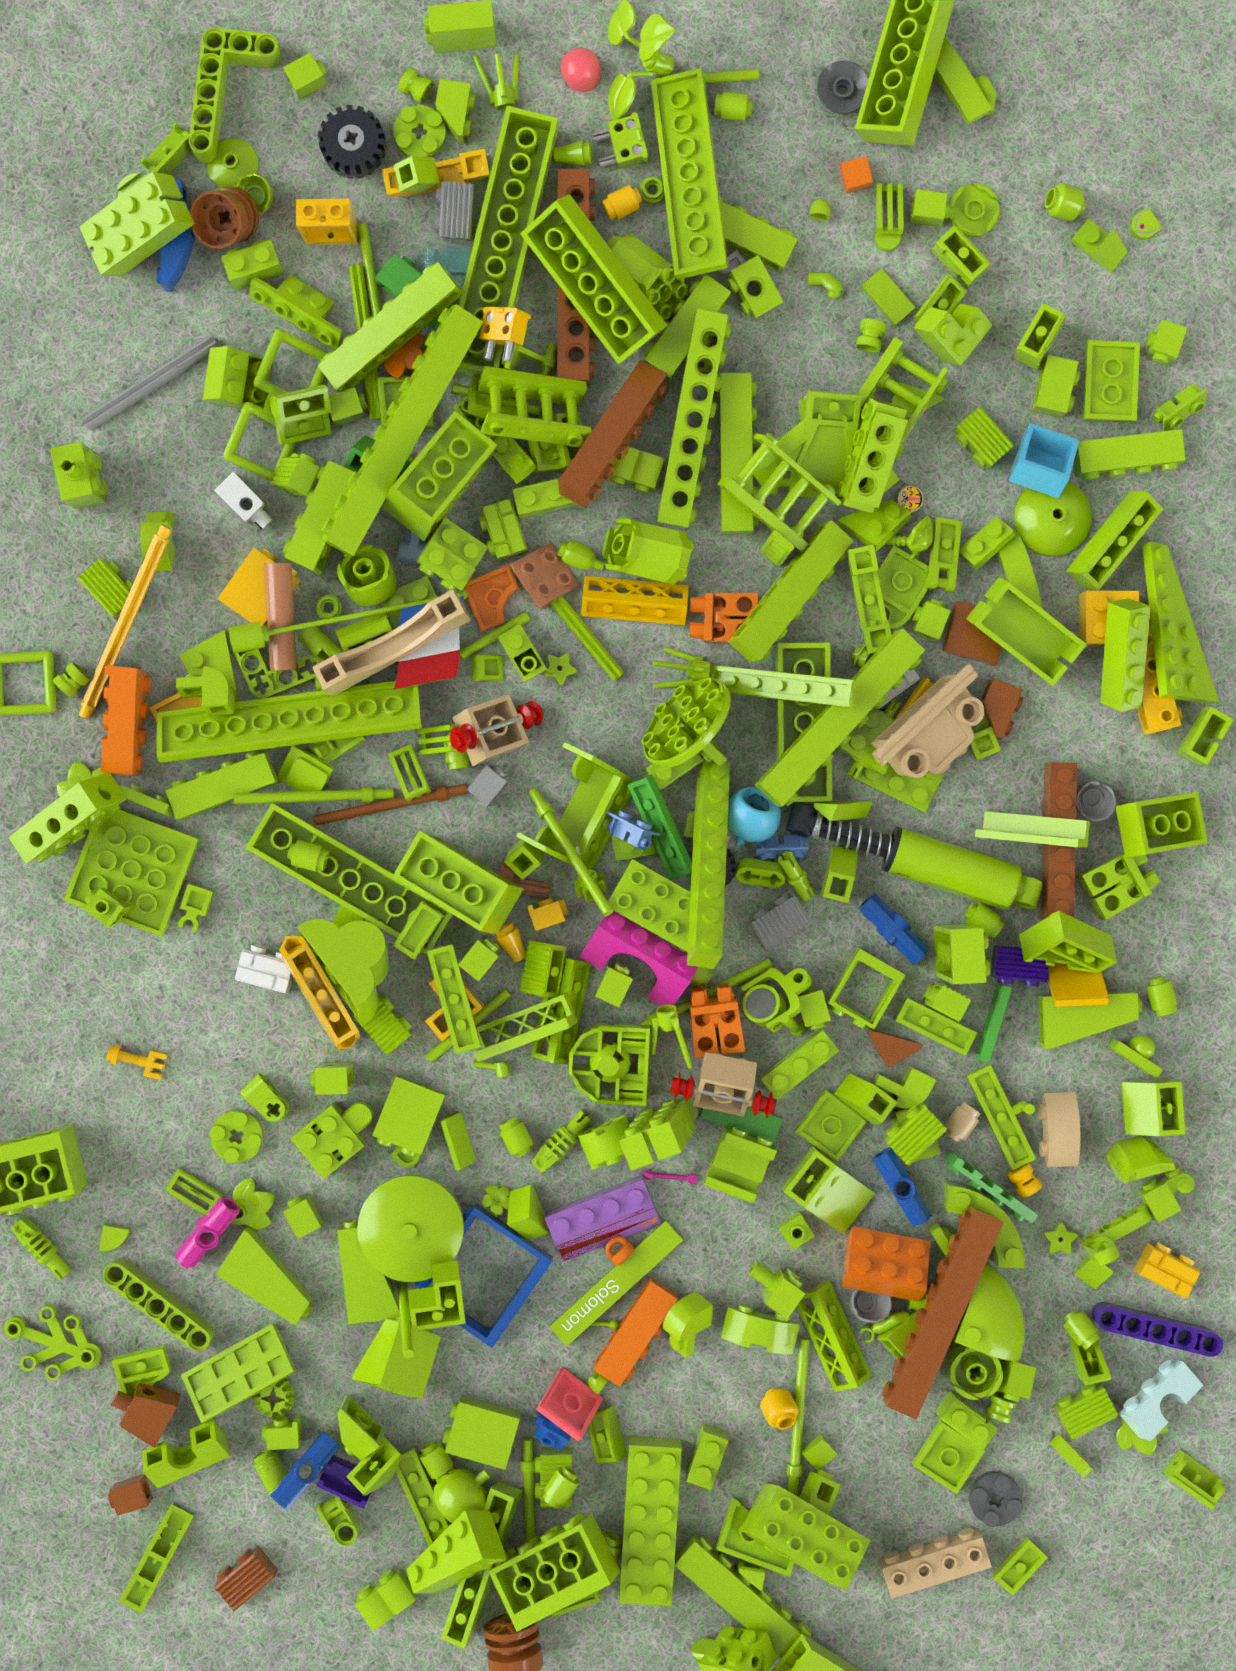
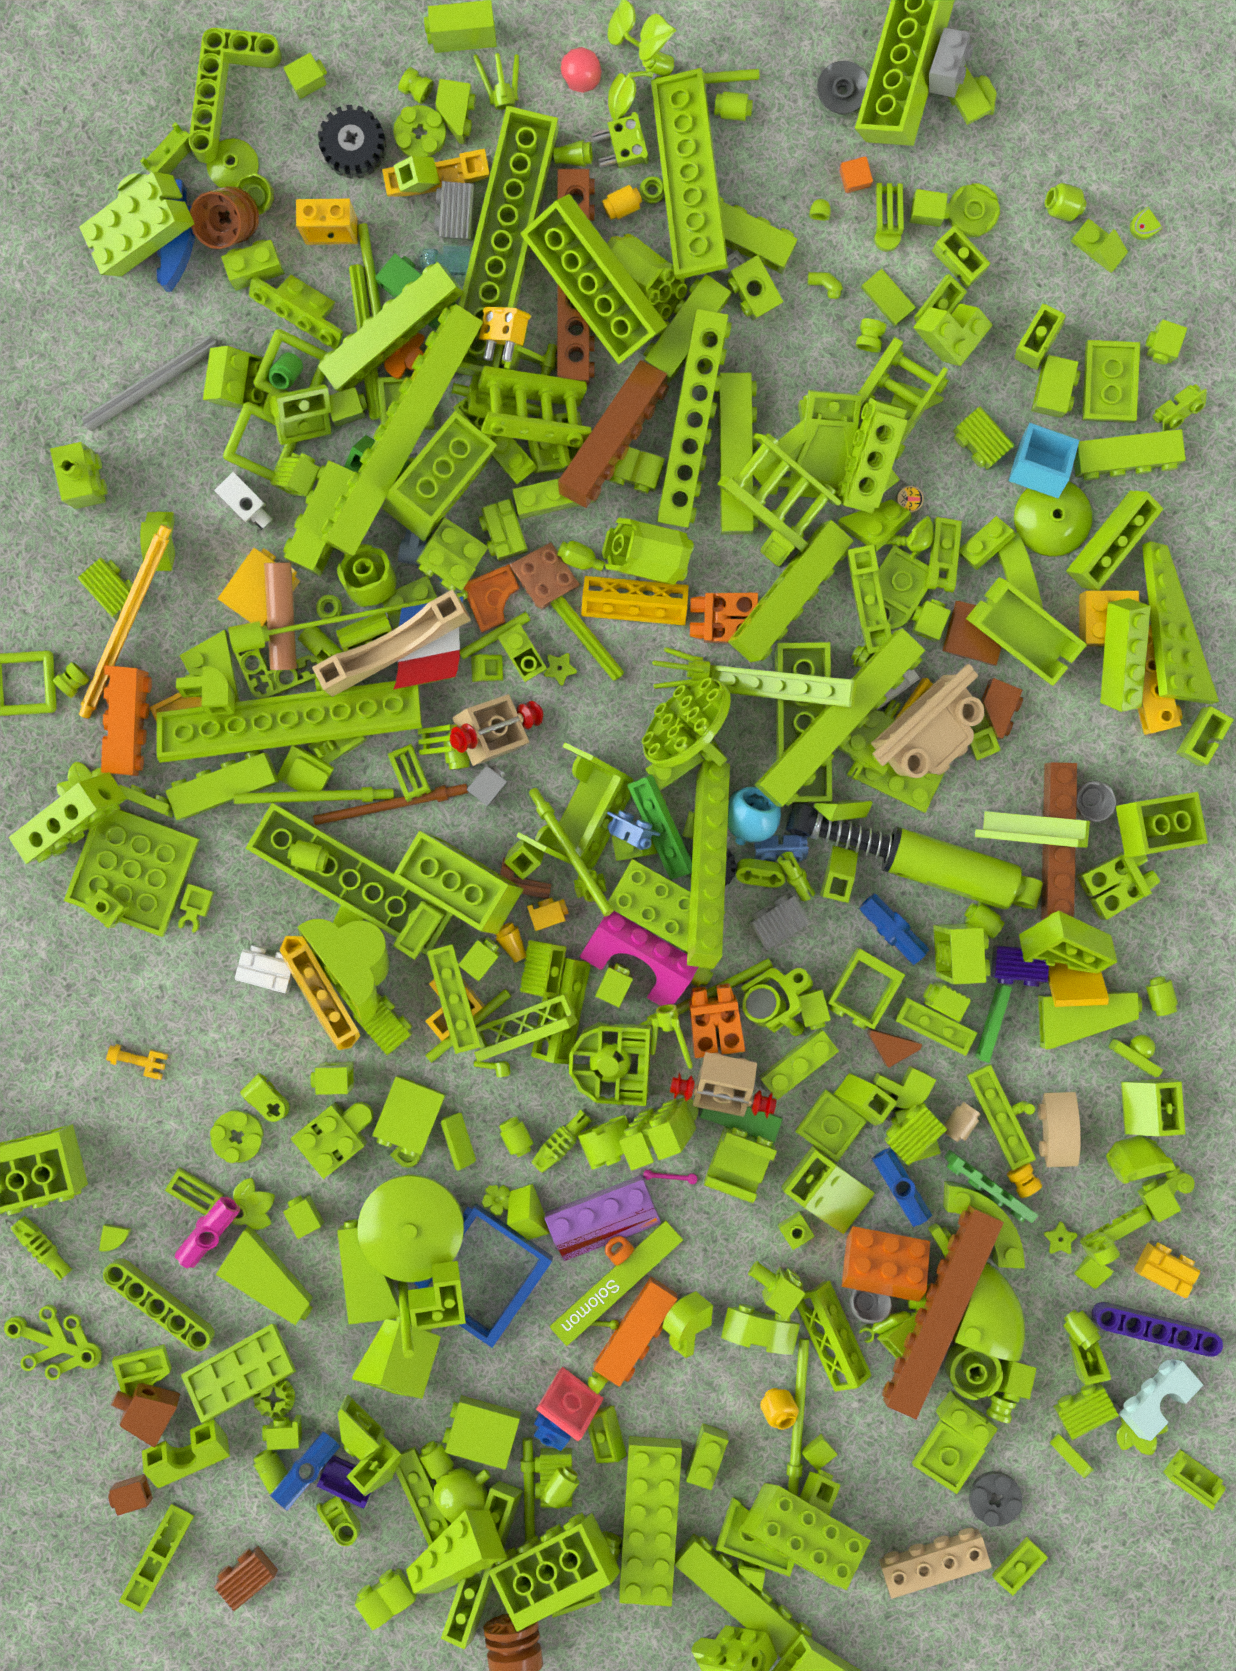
(285, 370): none -> bright green brick
(949, 62): none -> light grey brick

